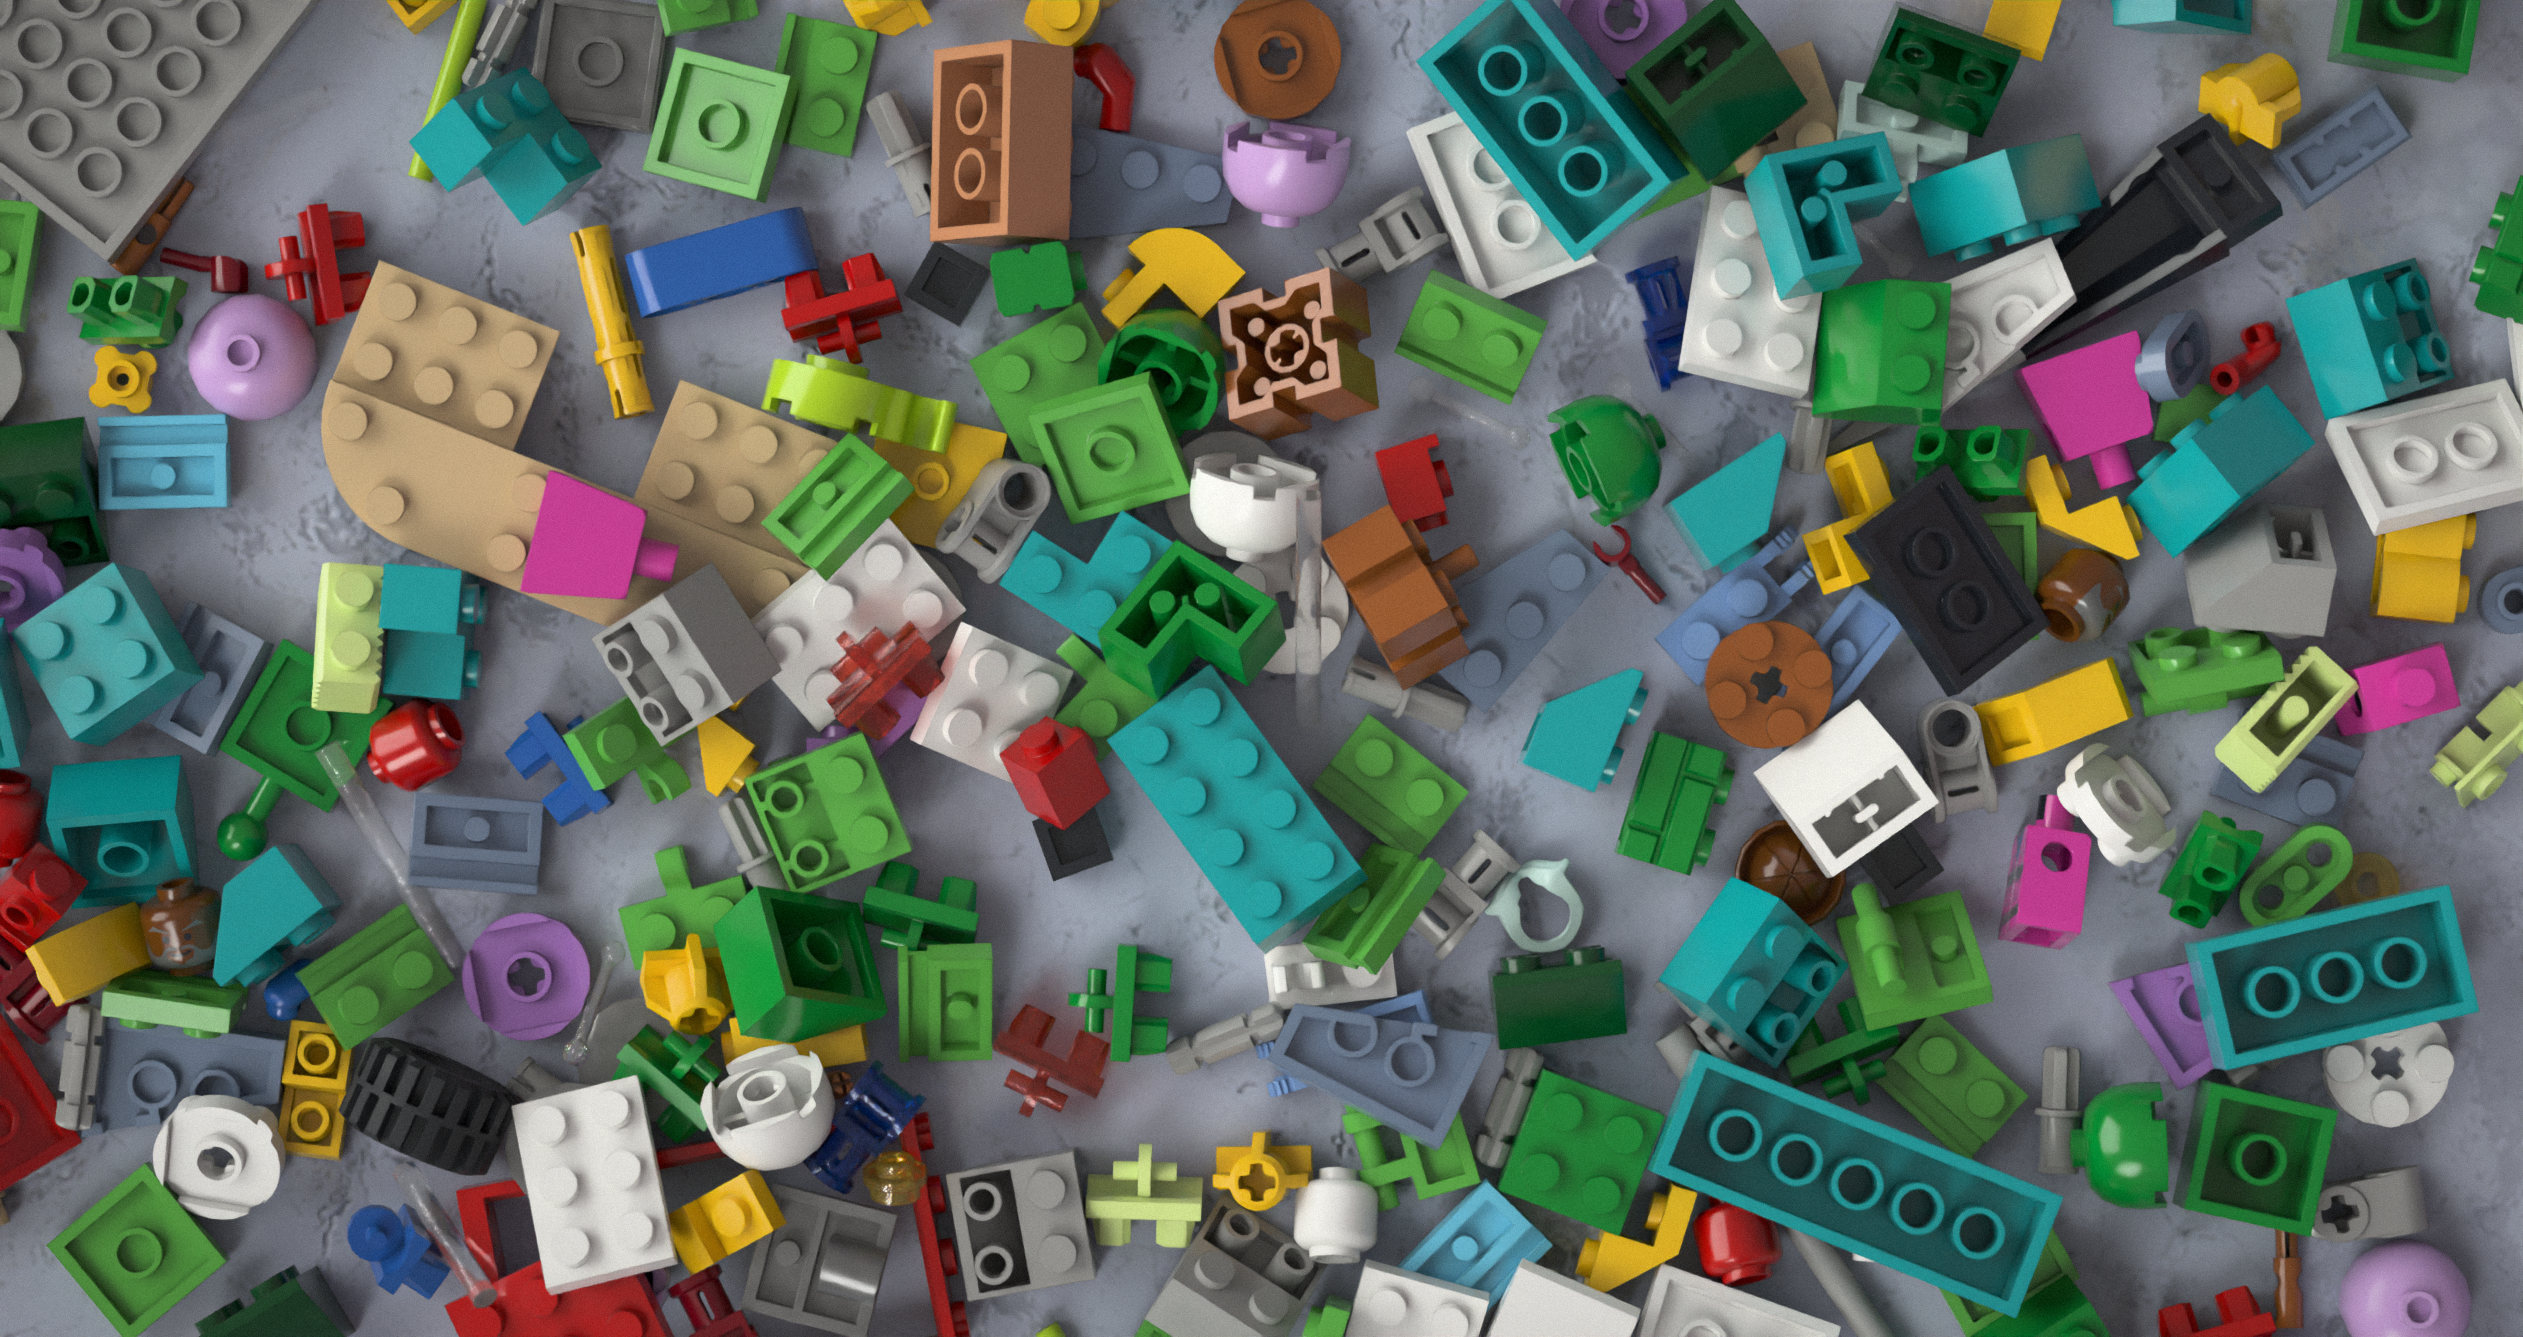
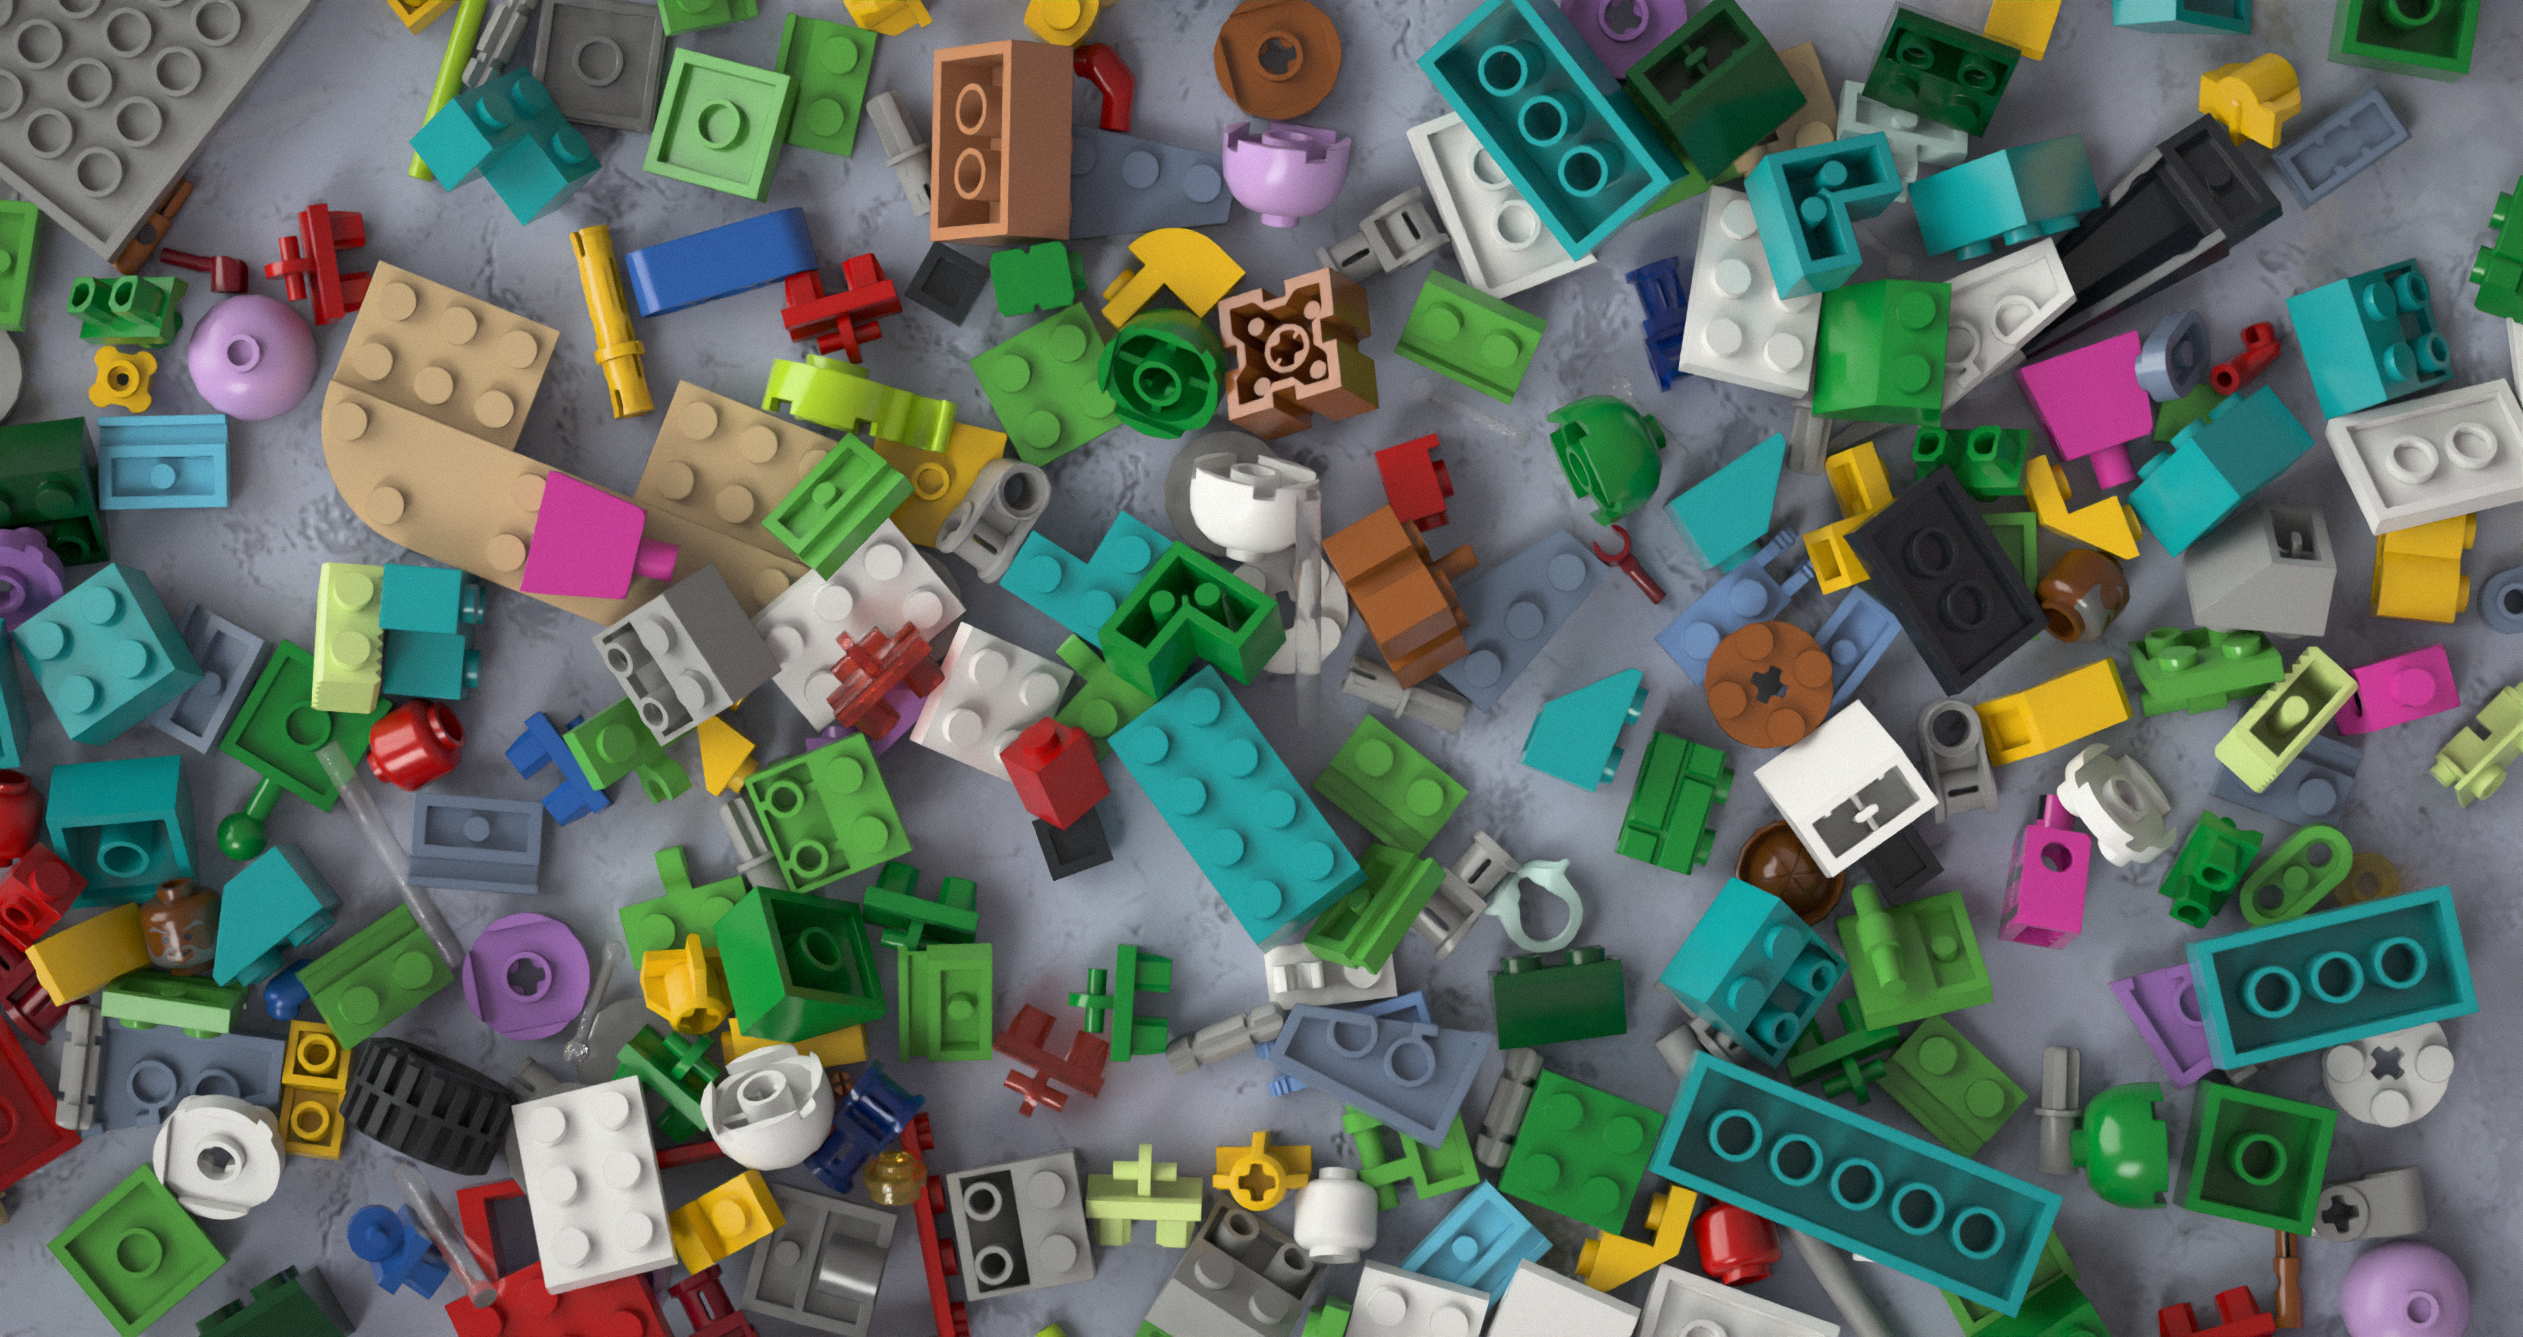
(1110, 448): bright green plate -> none

